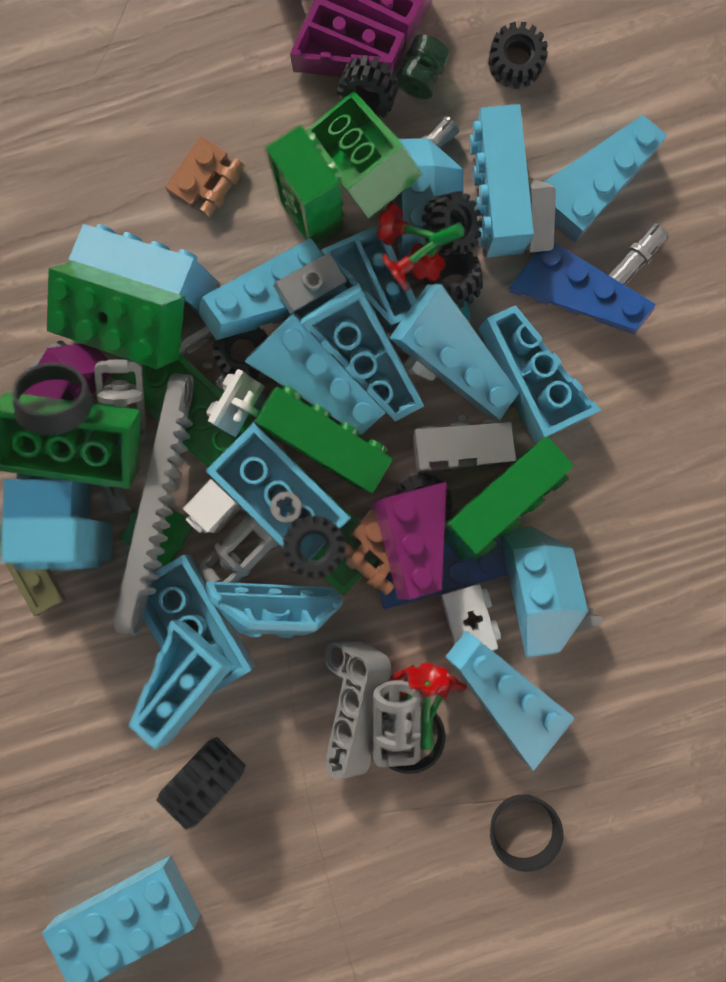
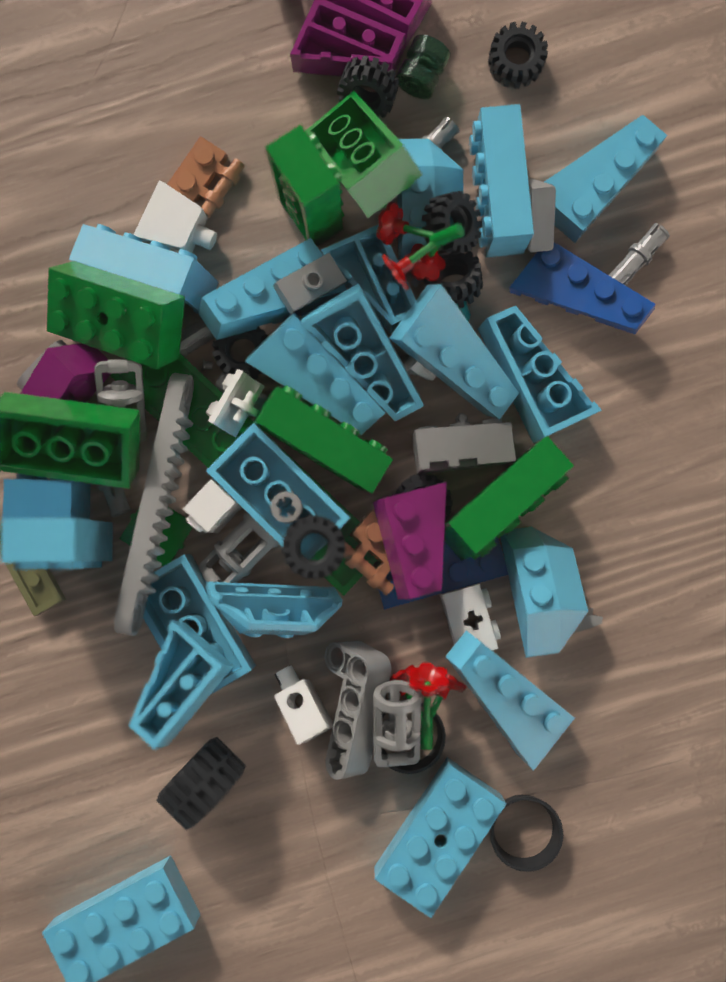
(57, 421): black tyre -> none
(174, 221): none -> white torso
(311, 717): none -> white torso
(451, 806): none -> medium azure brick

